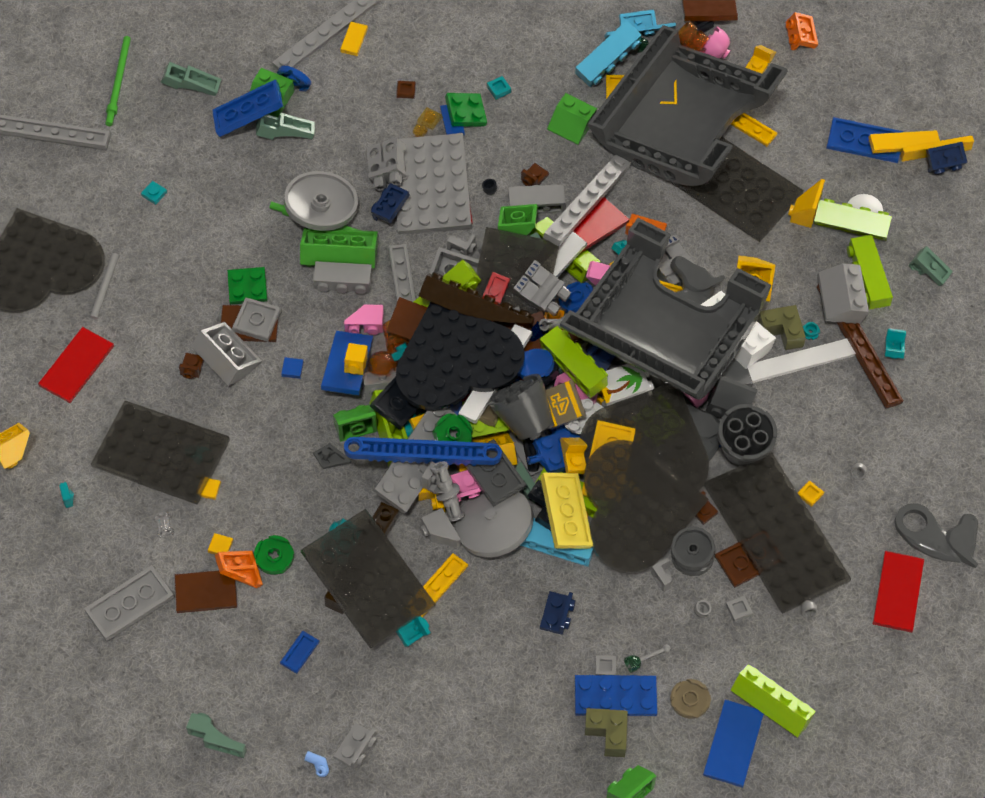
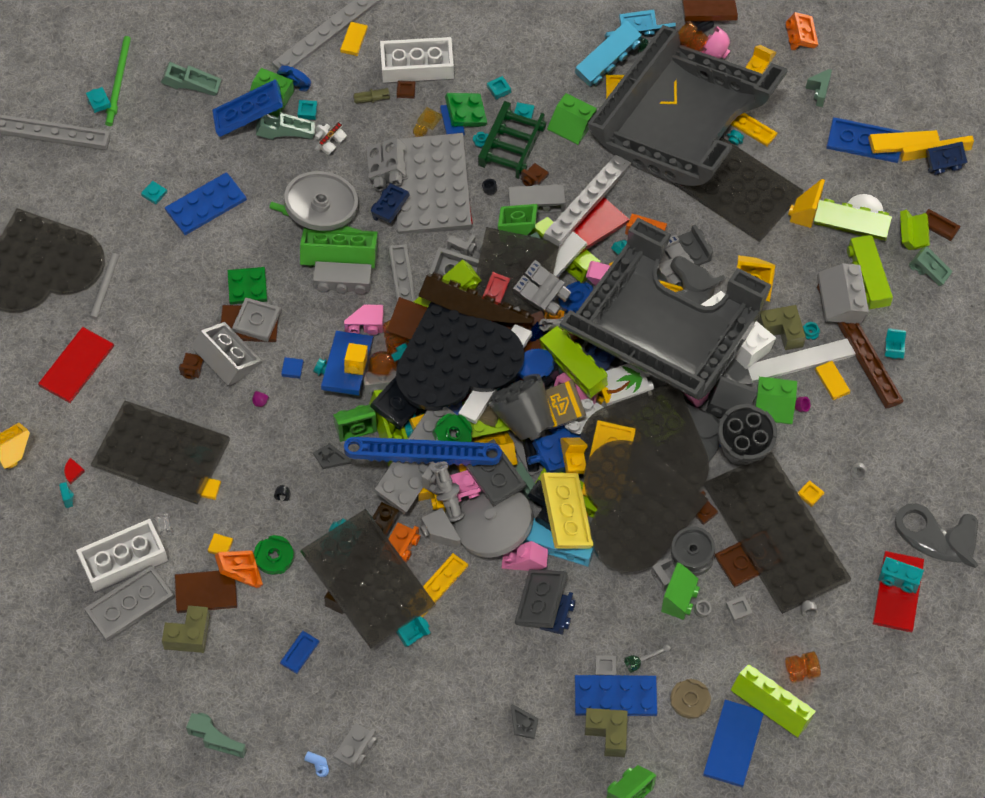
(72, 471): none -> red tile
(98, 99): none -> teal bracket
(122, 555): none -> white brick
(188, 636): none -> olive brick
(205, 203): none -> blue plate
(259, 399): none -> magenta hinge
(282, 490): none -> black hinge
(307, 109): none -> teal plate
(320, 367): none -> teal plate
(335, 133): none -> white hips
(371, 95): none -> olive axle
(403, 539): none -> orange bracket
(417, 59): none -> white brick
(476, 139): none -> teal plate
(499, 127): none -> dark green fence
(523, 723): none -> dark grey piece
(524, 110): none -> teal plate
(526, 557): none -> bright pink slope
(541, 598): none -> dark grey tile
(680, 592): none -> bright green slope
(696, 246): none -> dark grey bracket
(735, 137): none -> teal plate
(777, 398): none -> bright green slope
(802, 404): none -> magenta hinge
(803, 666): none -> clear orange wheel
(819, 84): none -> sand green slope
(832, 380): none -> yellow tile
(901, 575): none -> teal bracket
(914, 230): none -> lime panel
(942, 225): none -> reddish brown tile

